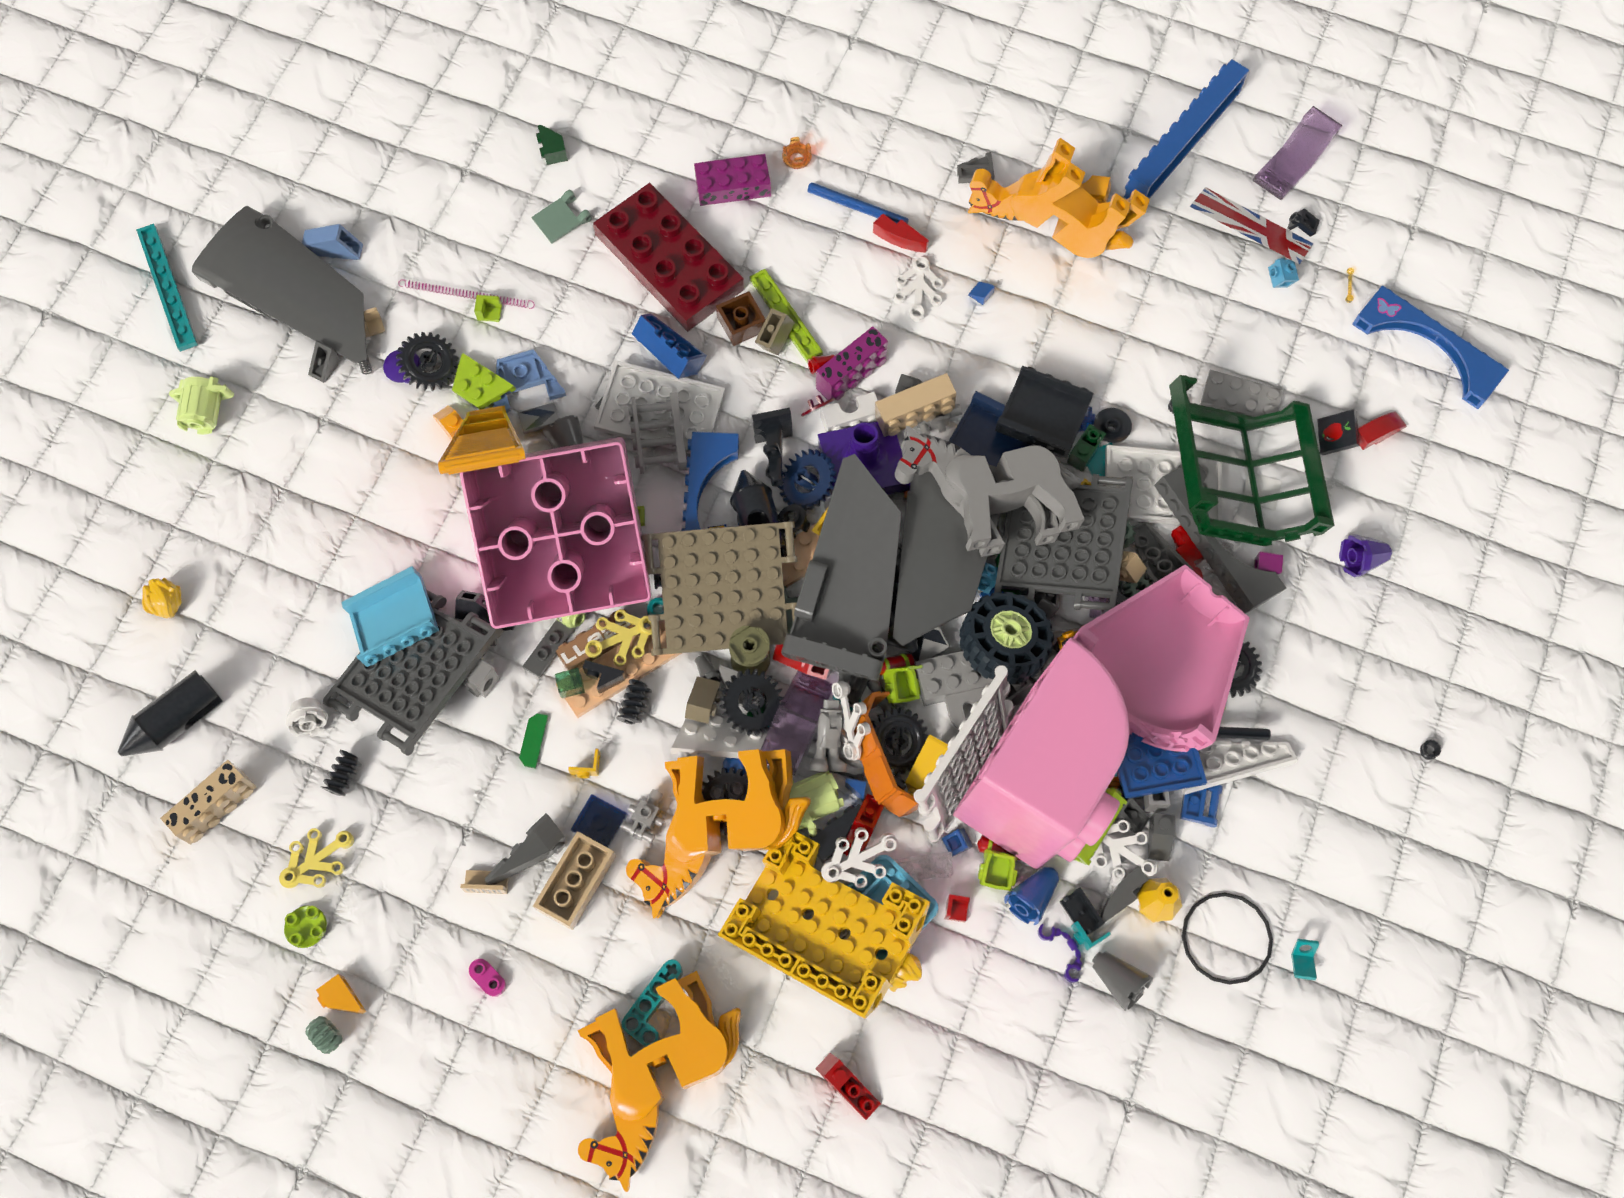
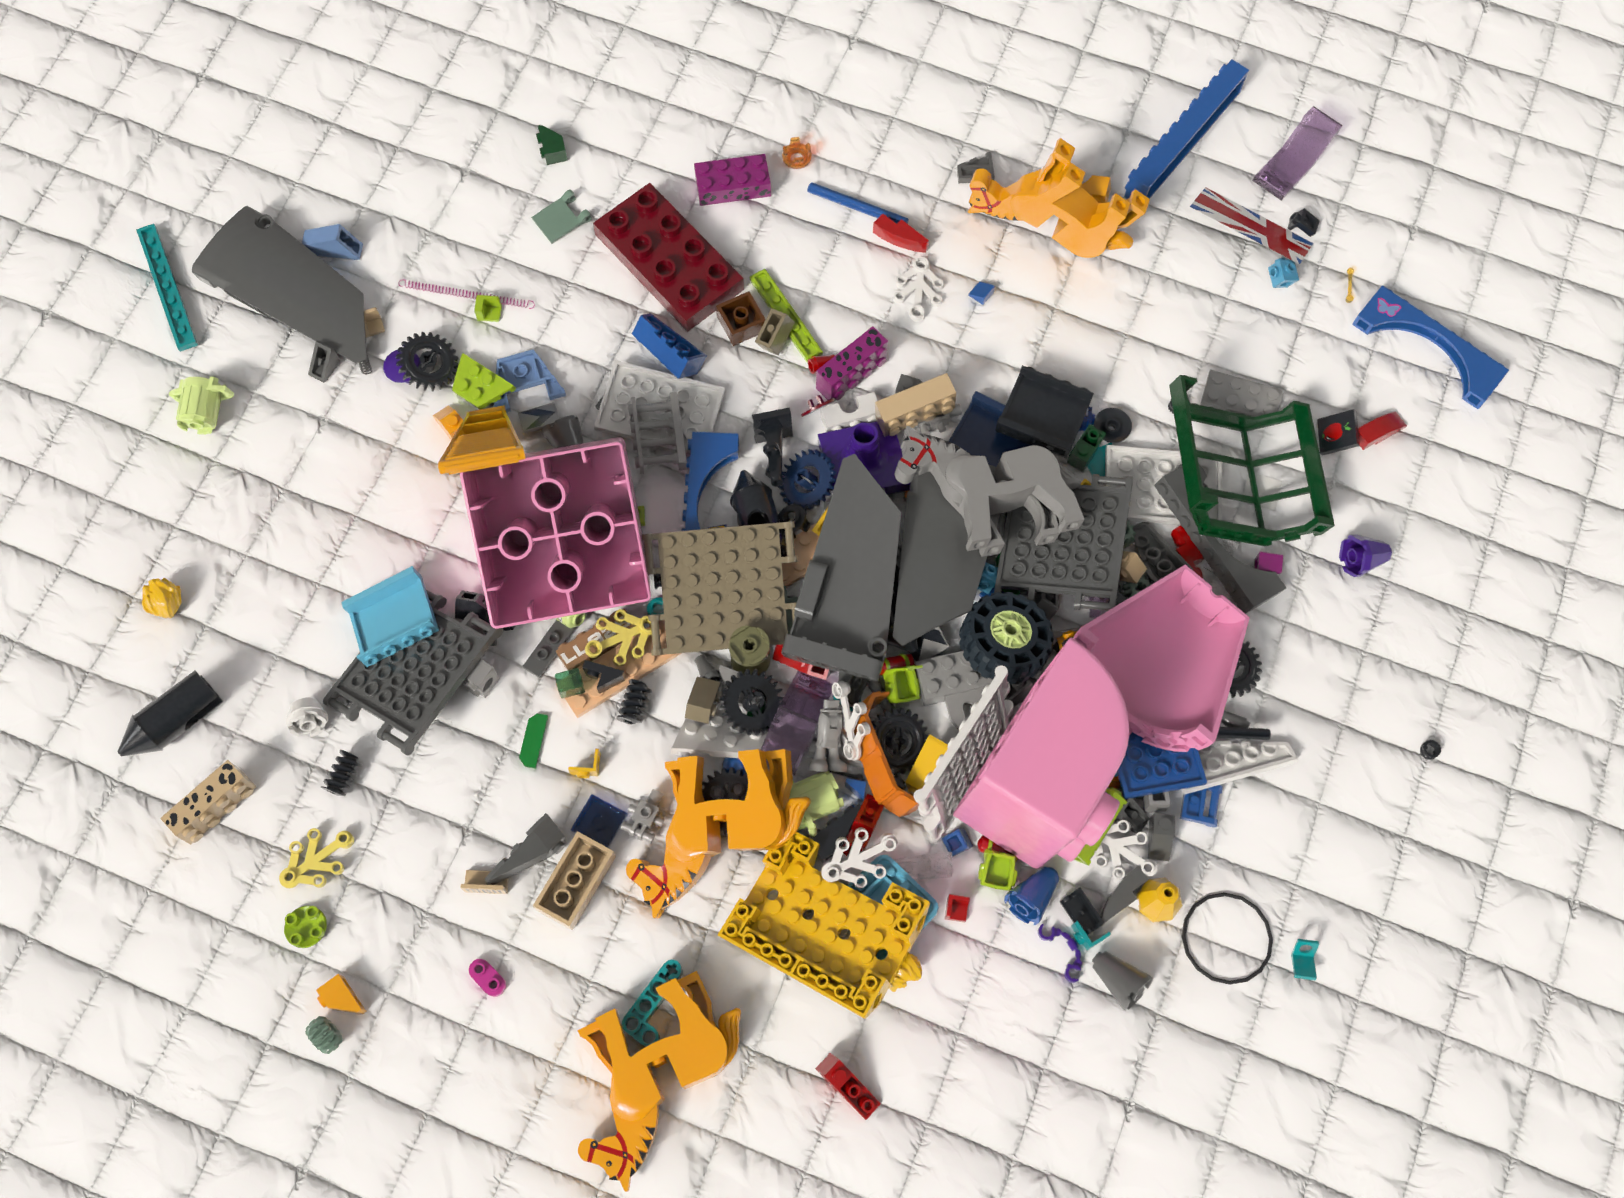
(1232, 720): none -> dark grey cone

